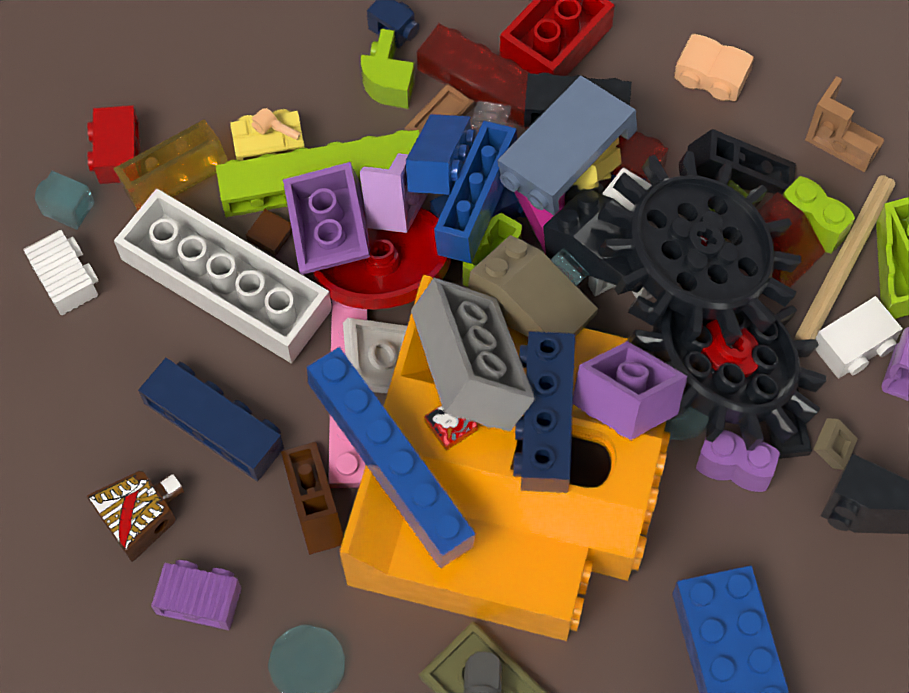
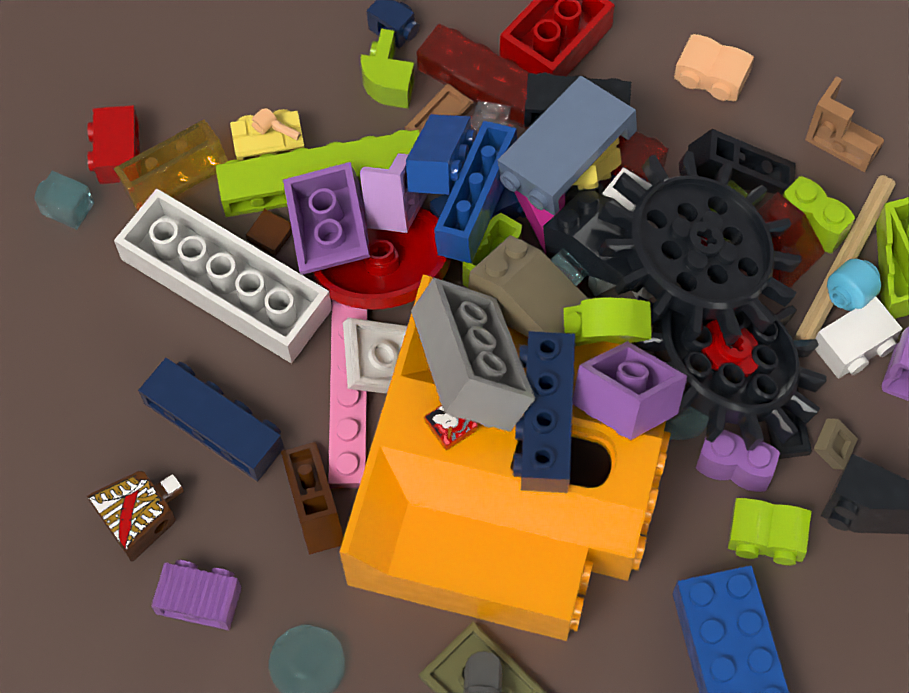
(61, 271): white brick -> none
(390, 457): blue brick -> none
(608, 321): none -> lime brick
(769, 531): none -> lime brick
(854, 284): none -> medium azure head

